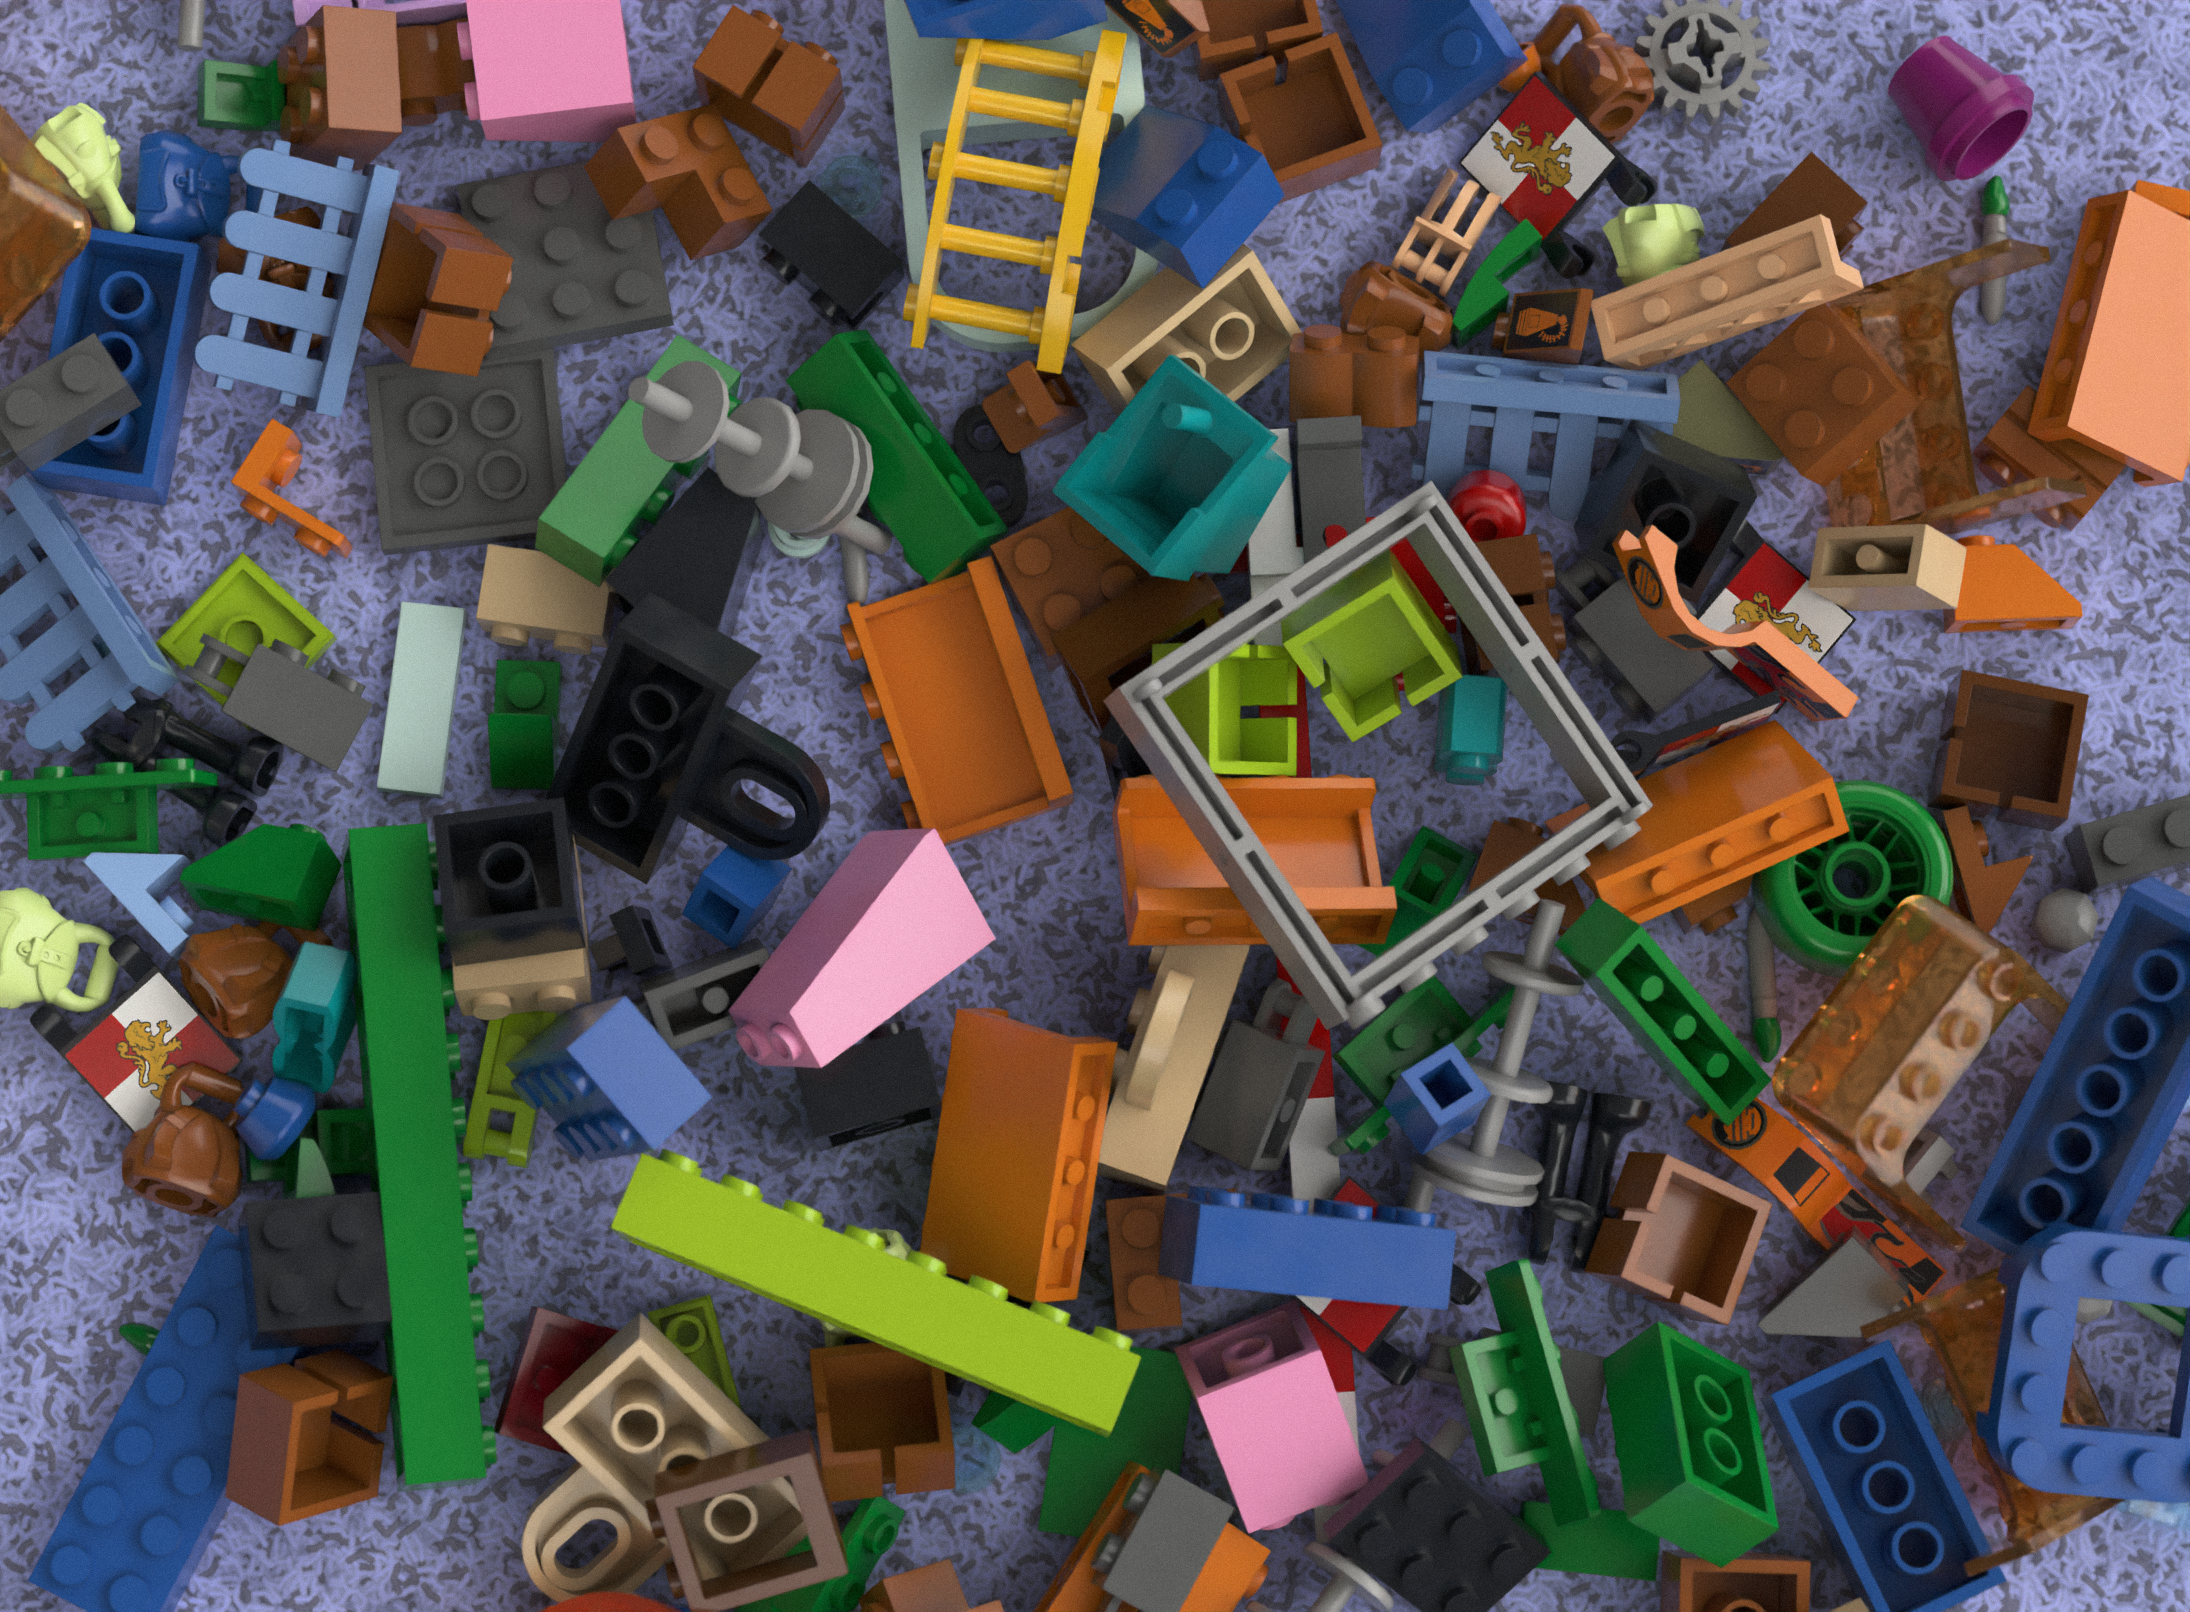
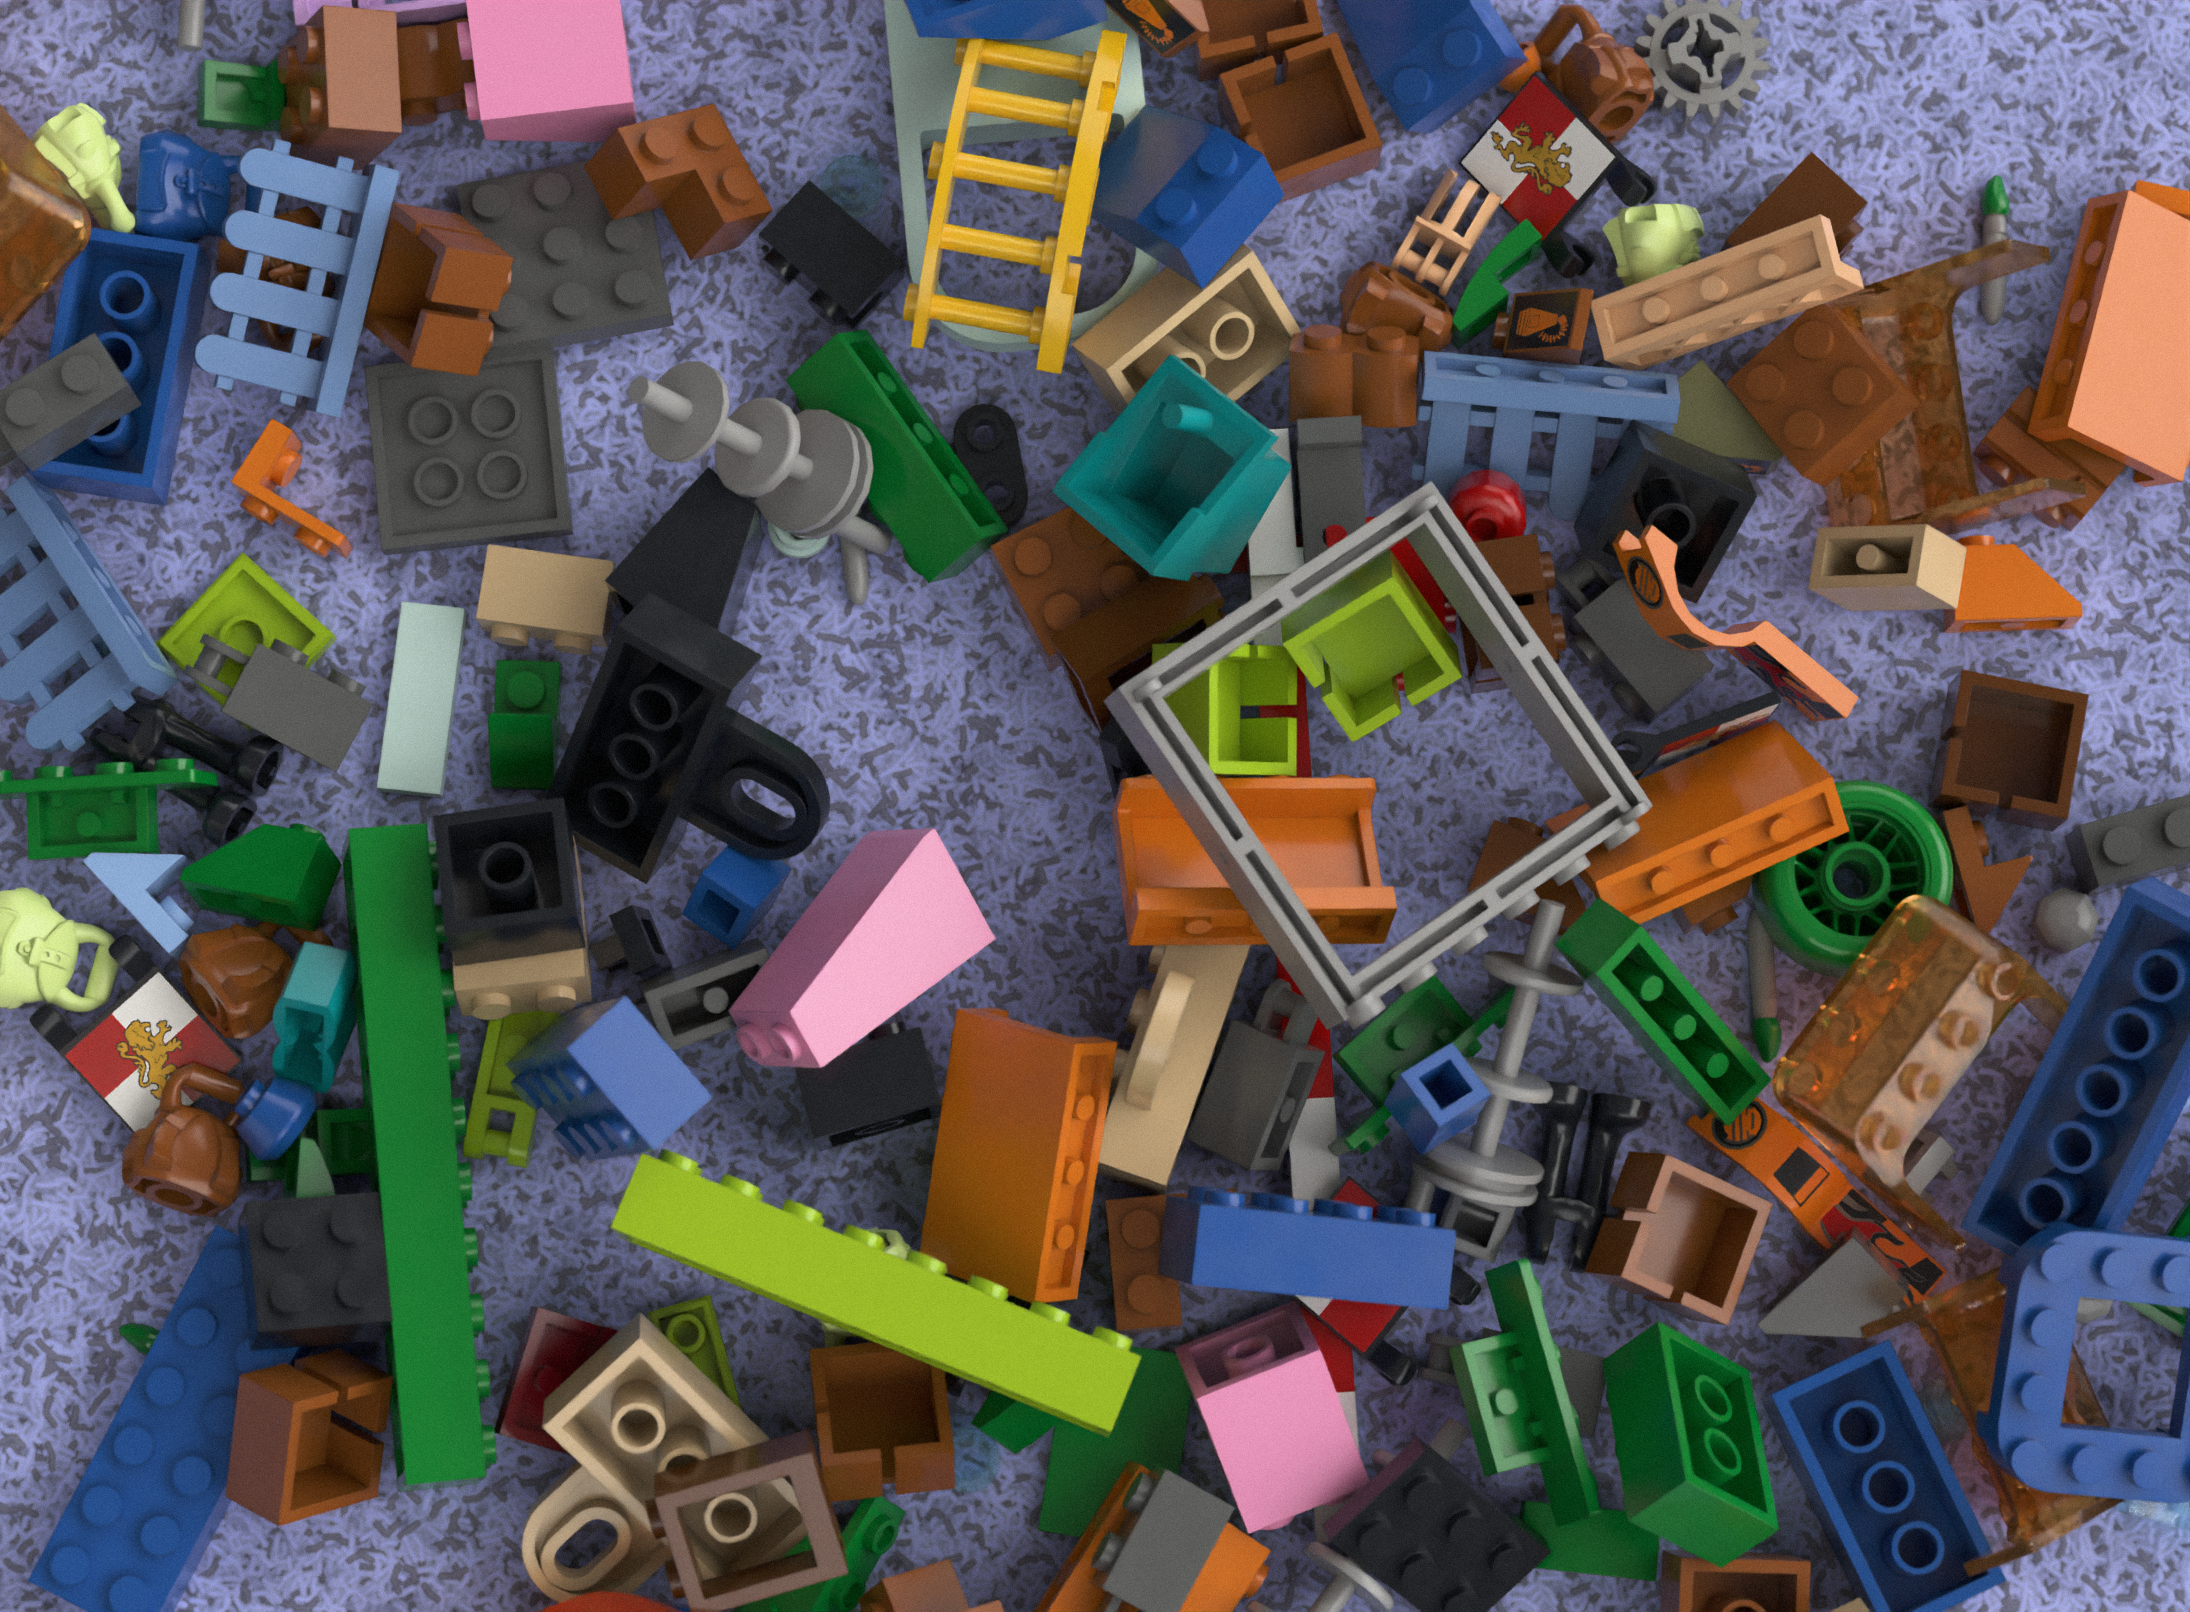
(620, 483): green brick -> none
(770, 85): dark orange piece -> none
(958, 706): orange panel -> none
(1032, 407): dark orange slope -> none
(1425, 884): green slope -> none
(1471, 729): teal brick -> none
(1477, 1224): none -> dark grey brick
(1772, 590): flag -> none
(1960, 108): magenta piece -> none

